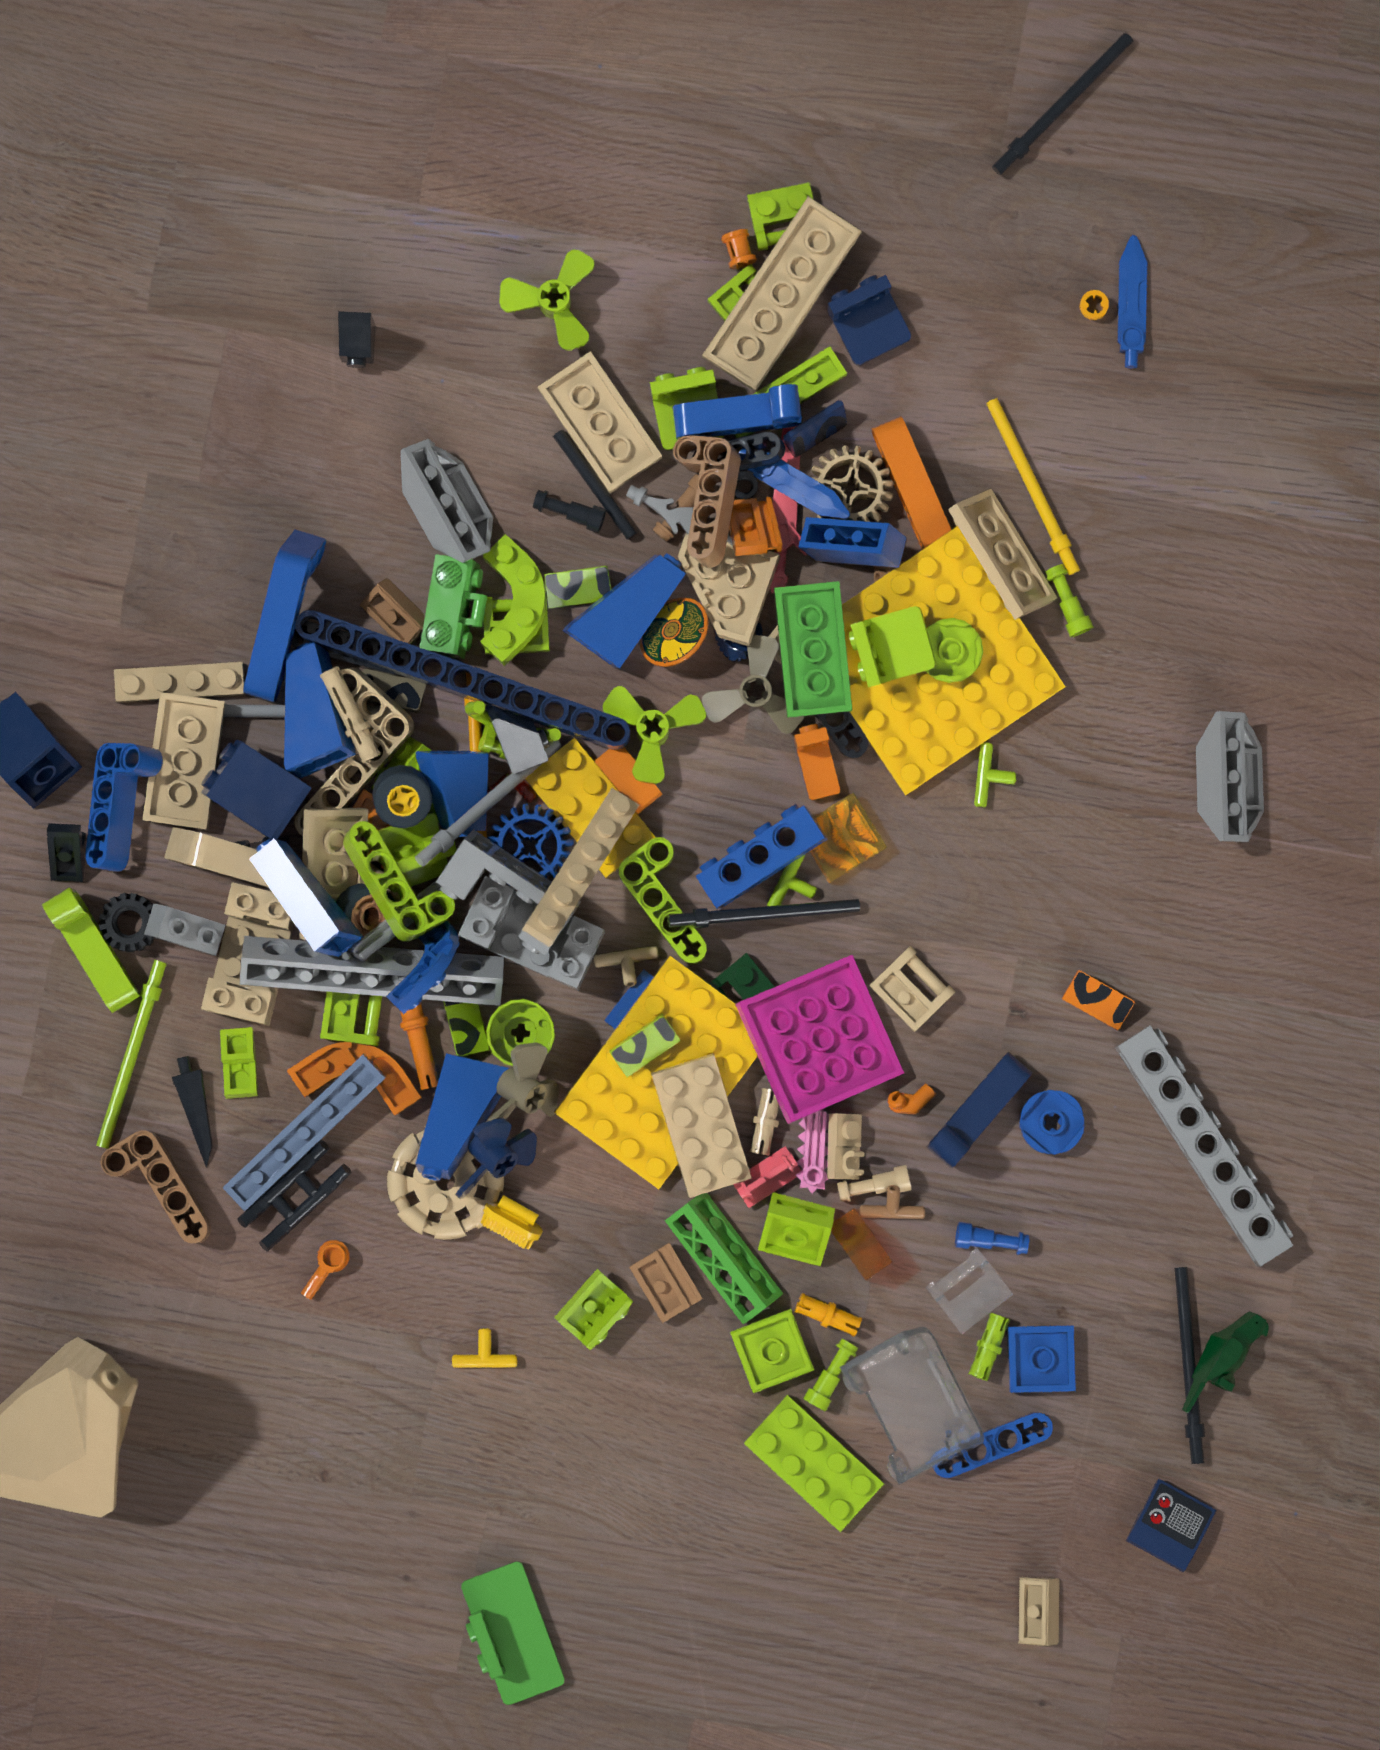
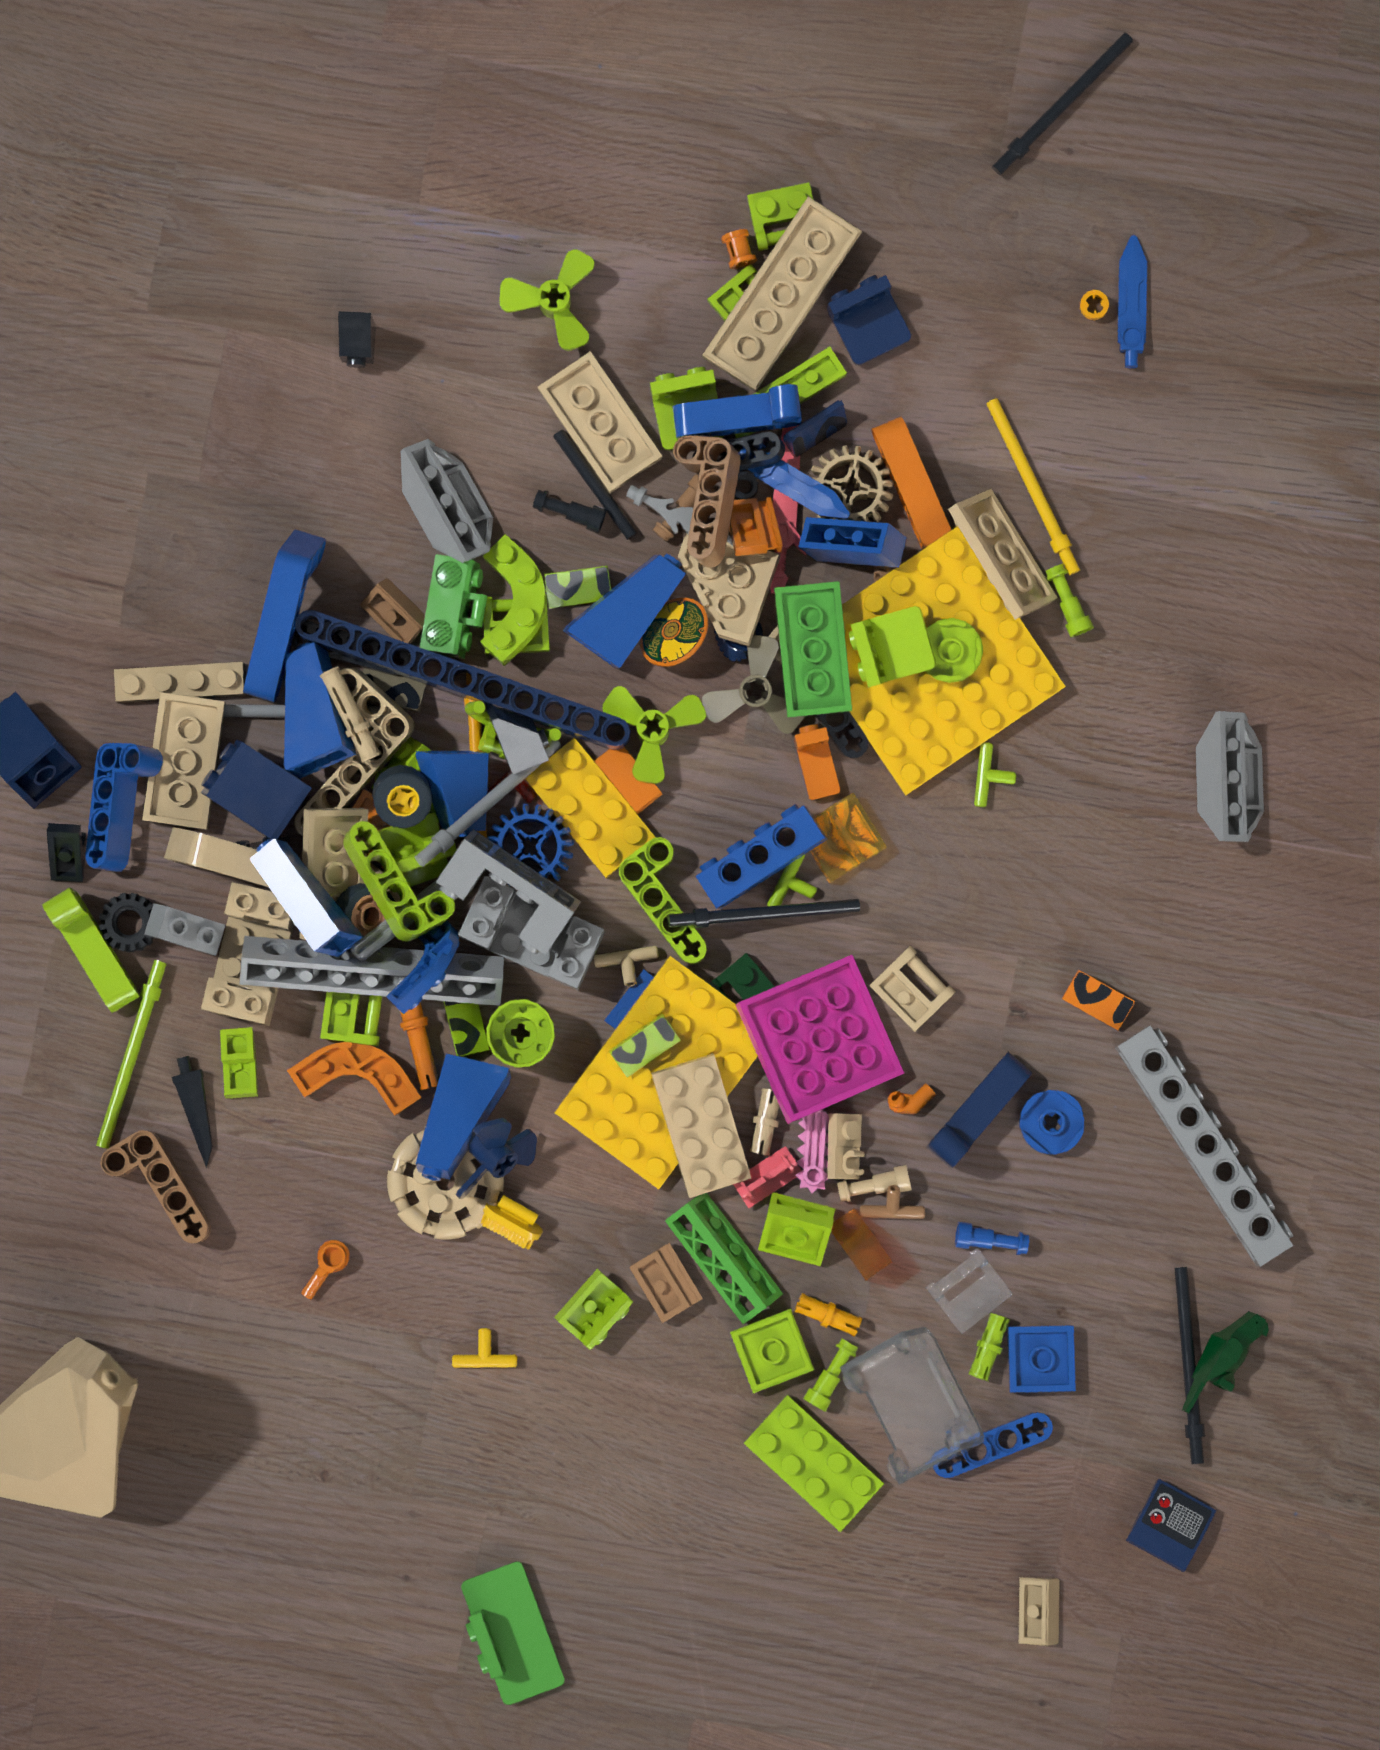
(304, 1132): sand blue plate -> none
(315, 1193): black piece -> none
(520, 1083): dark tan piece -> none
(580, 867): tan plate -> none

